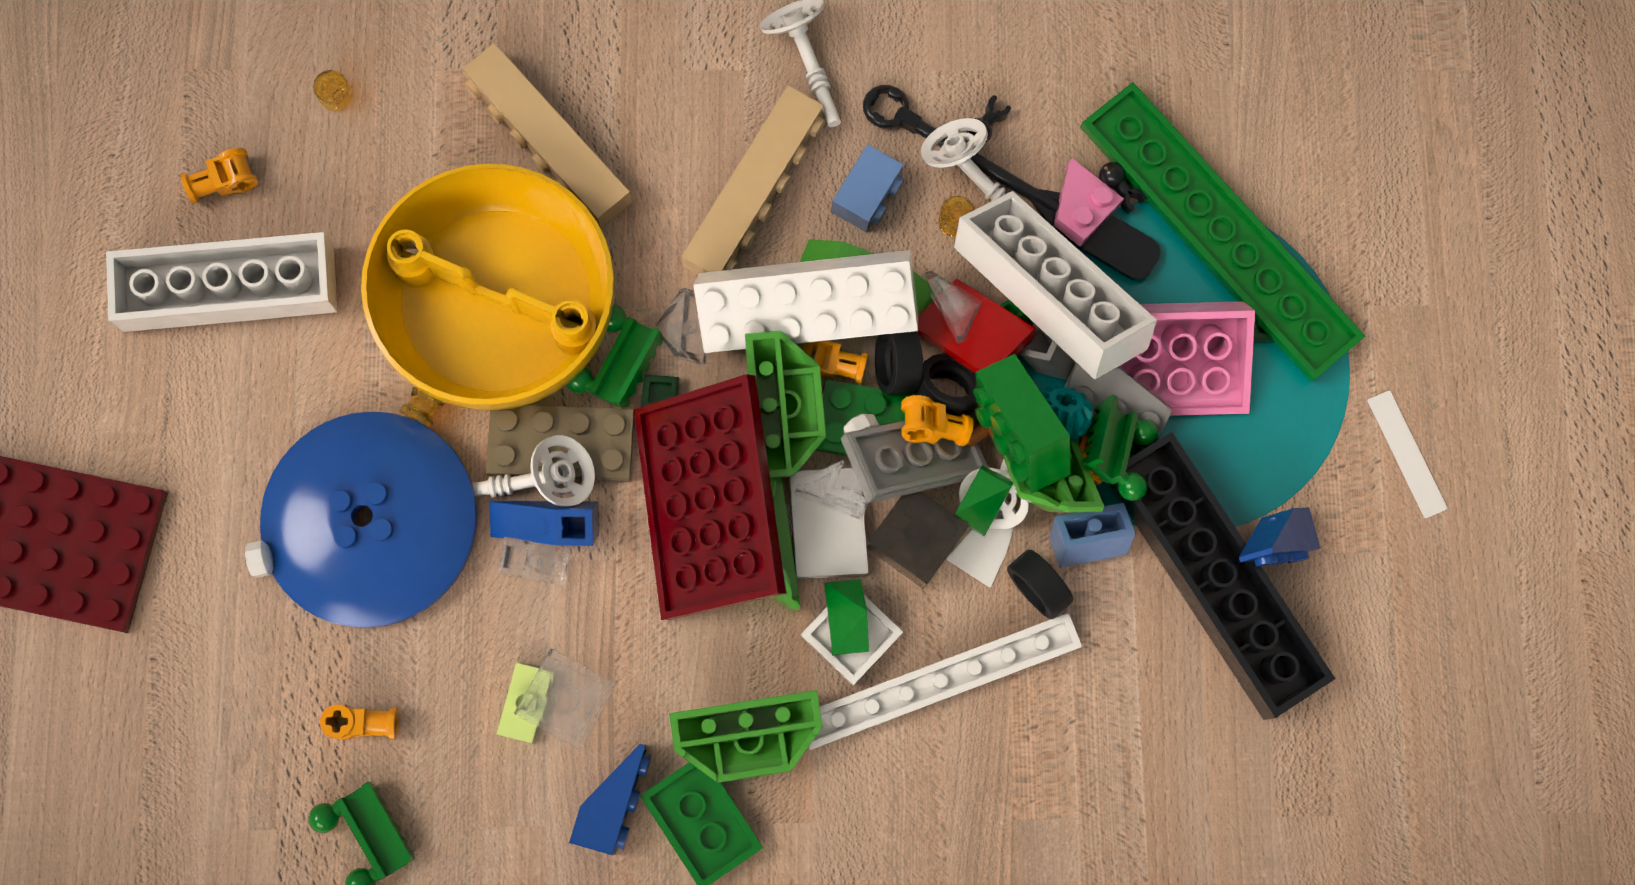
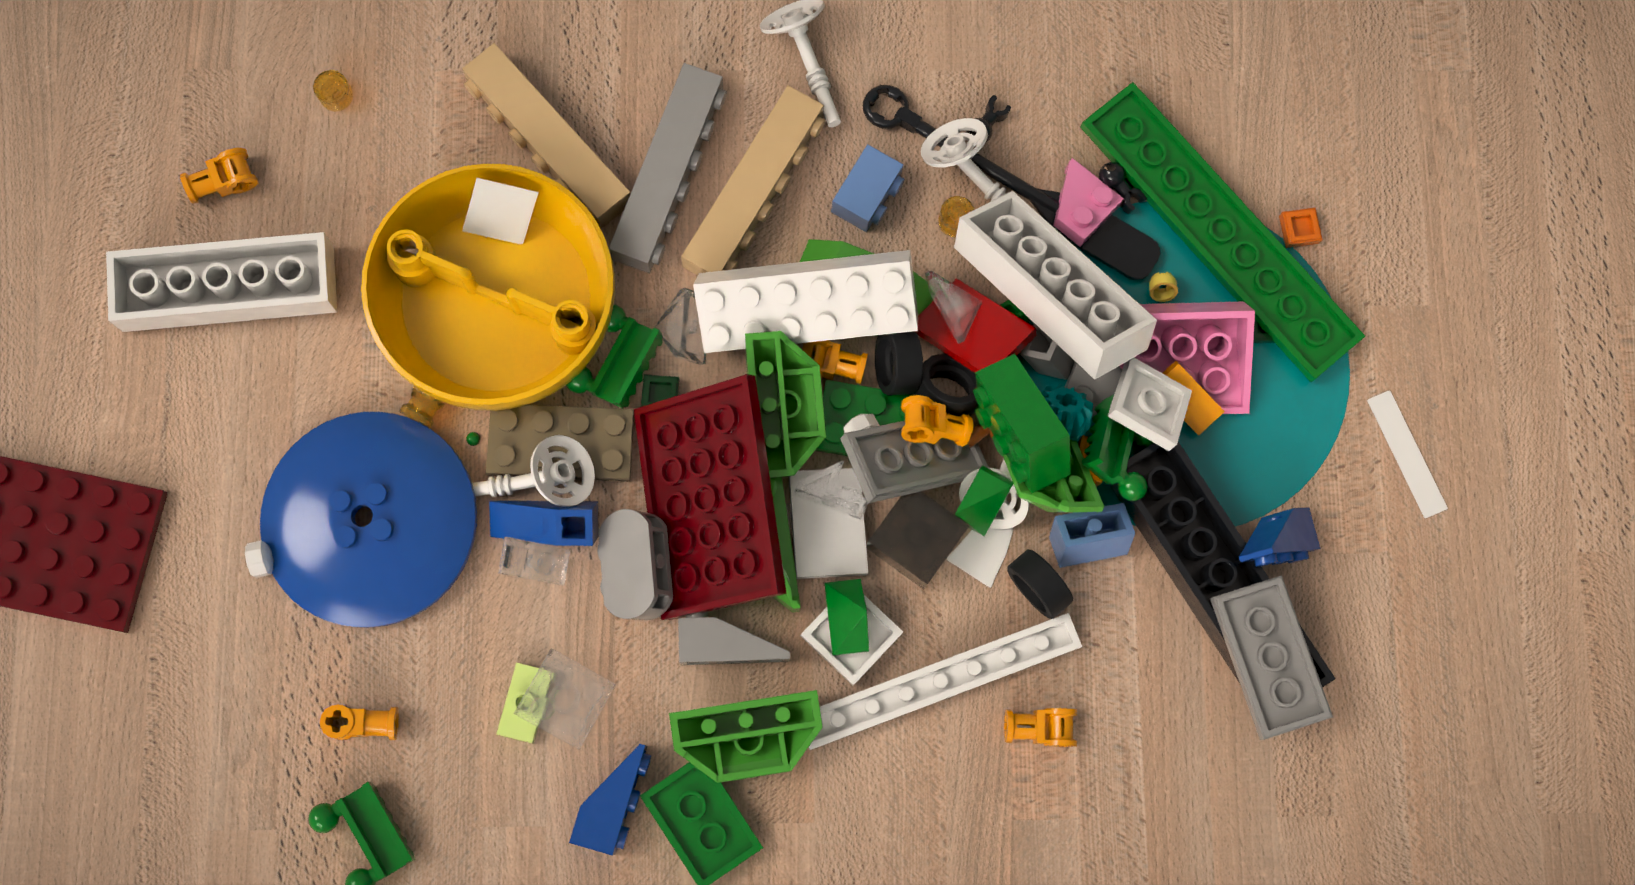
(473, 438): none -> green piece
(500, 211): none -> white sticker
(635, 565): none -> light grey brick
(667, 168): none -> light grey brick
(714, 641): none -> light grey slope
(1048, 727): none -> light orange connector
(1150, 403): none -> white plate
(1163, 294): none -> light yellow hinge
(1201, 408): none -> light orange tile
(1271, 658): none -> light grey tile
(1300, 227): none -> orange tile

